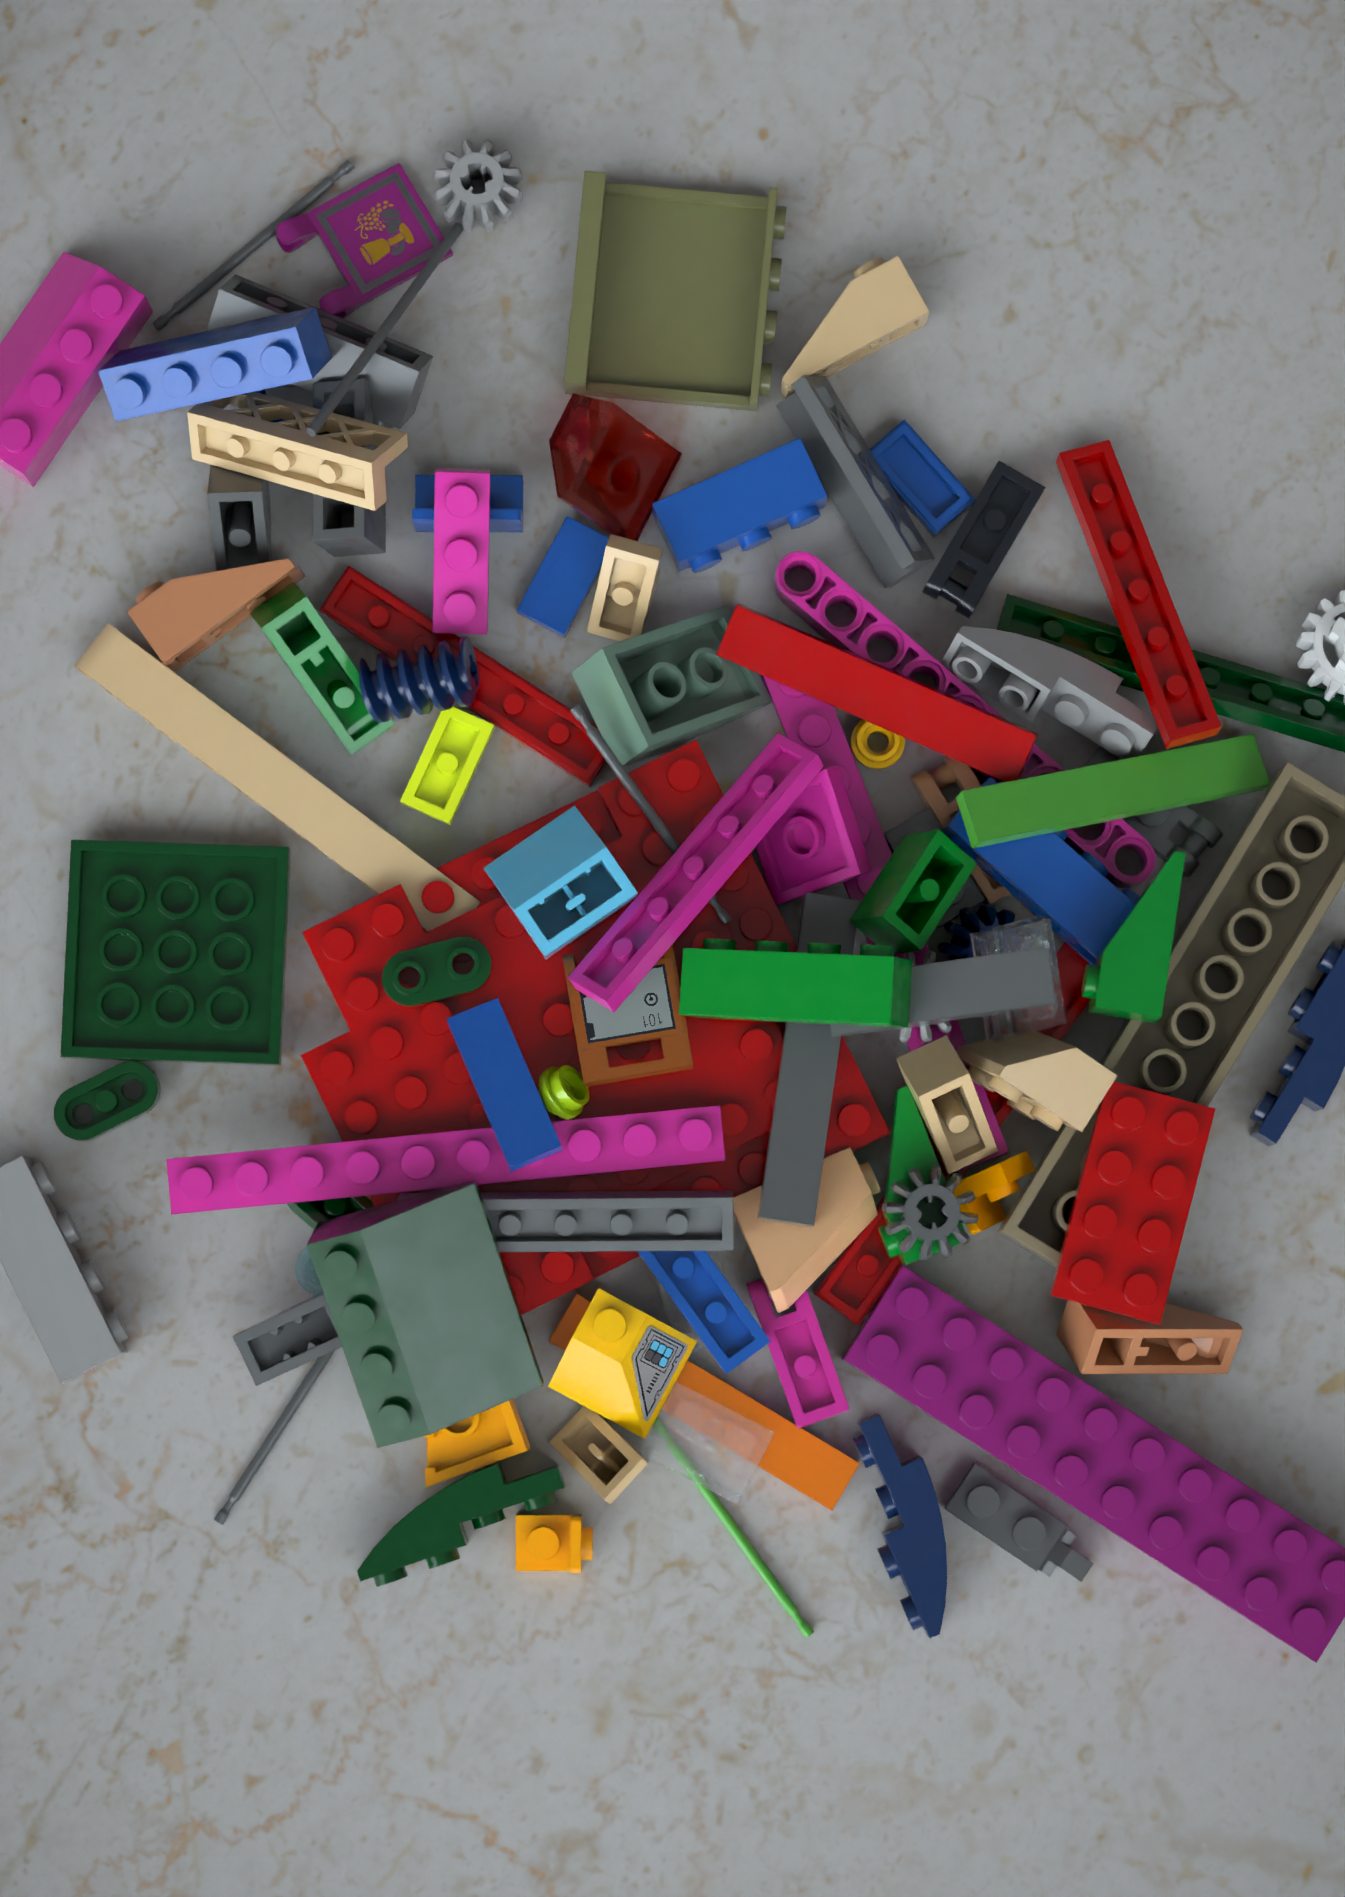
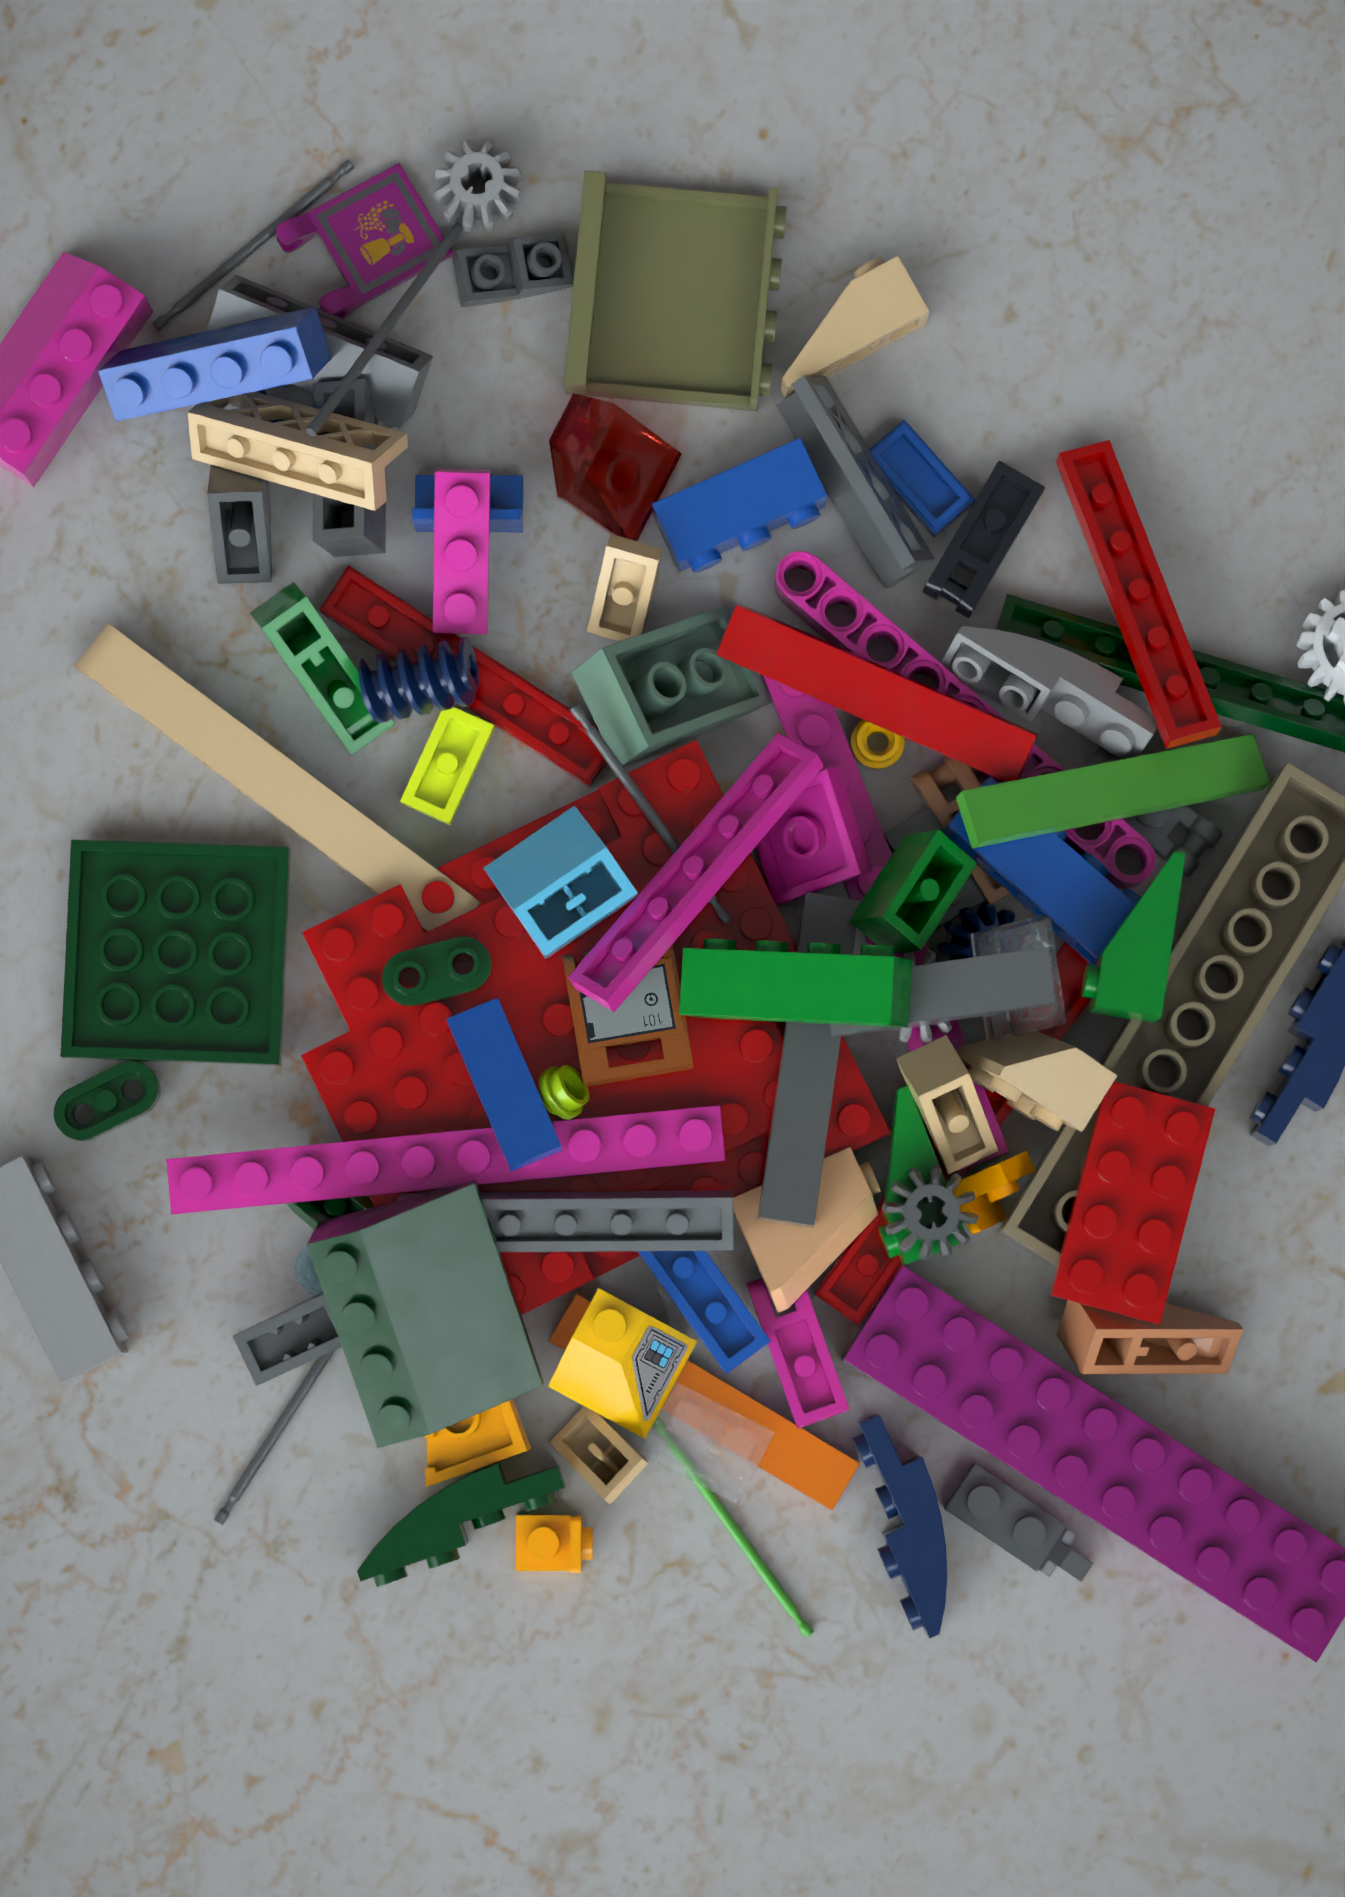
(200, 609): nougat slope -> none
(513, 270): none -> dark grey slope
(564, 577): blue tile -> none

